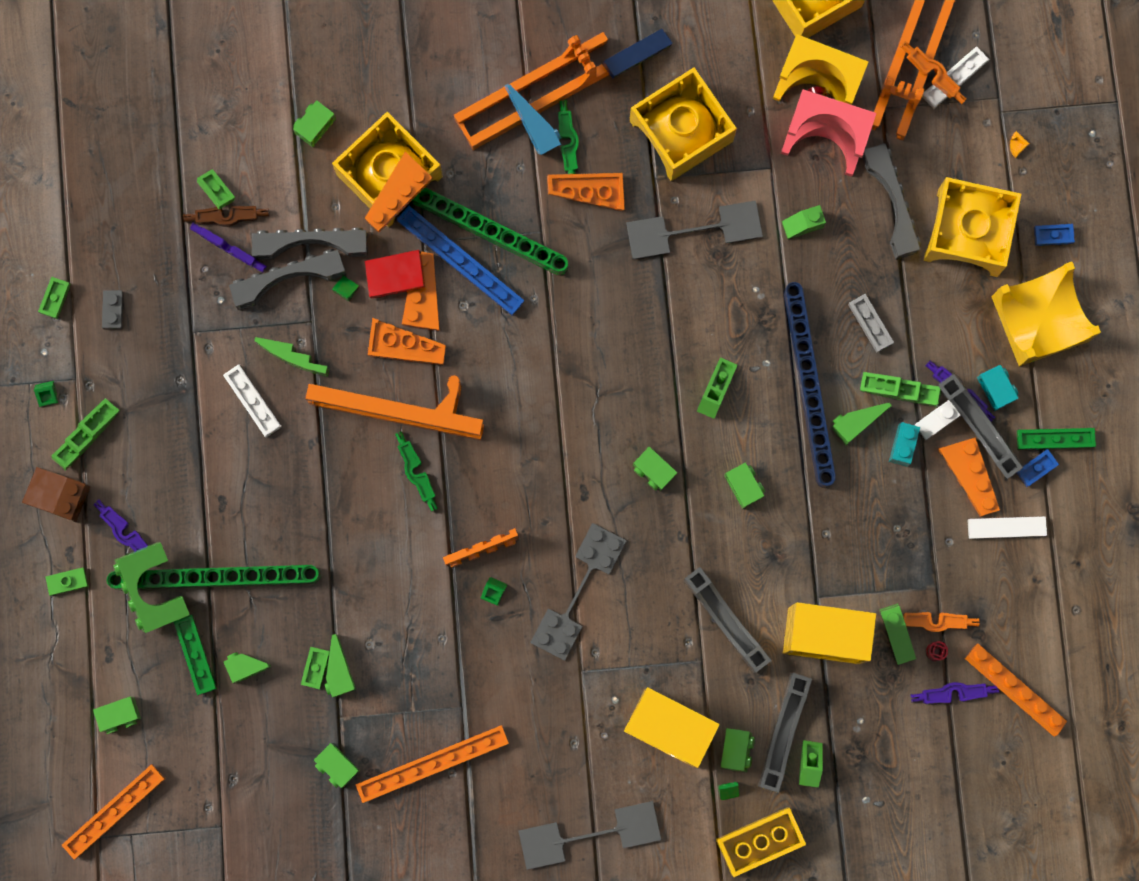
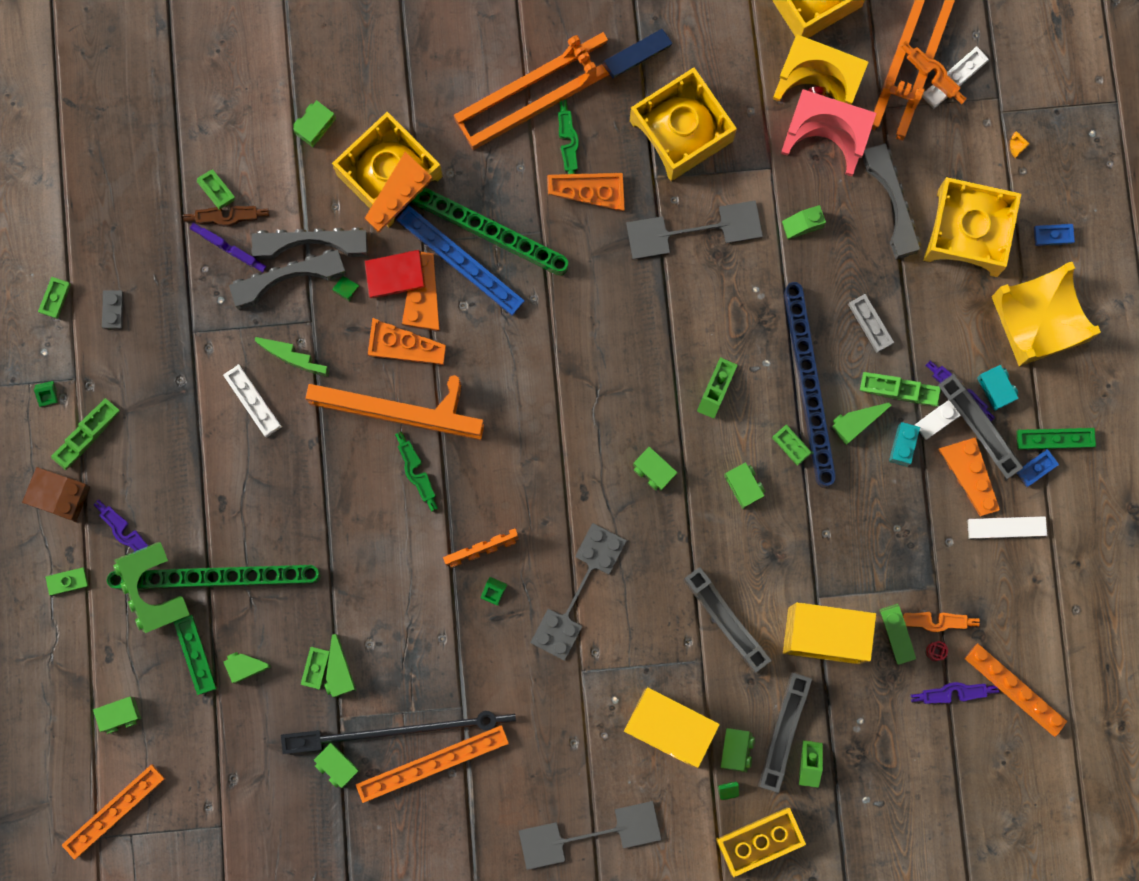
(313, 740): none -> black bar
(539, 130): dark azure slope -> none
(791, 445): none -> bright green plate

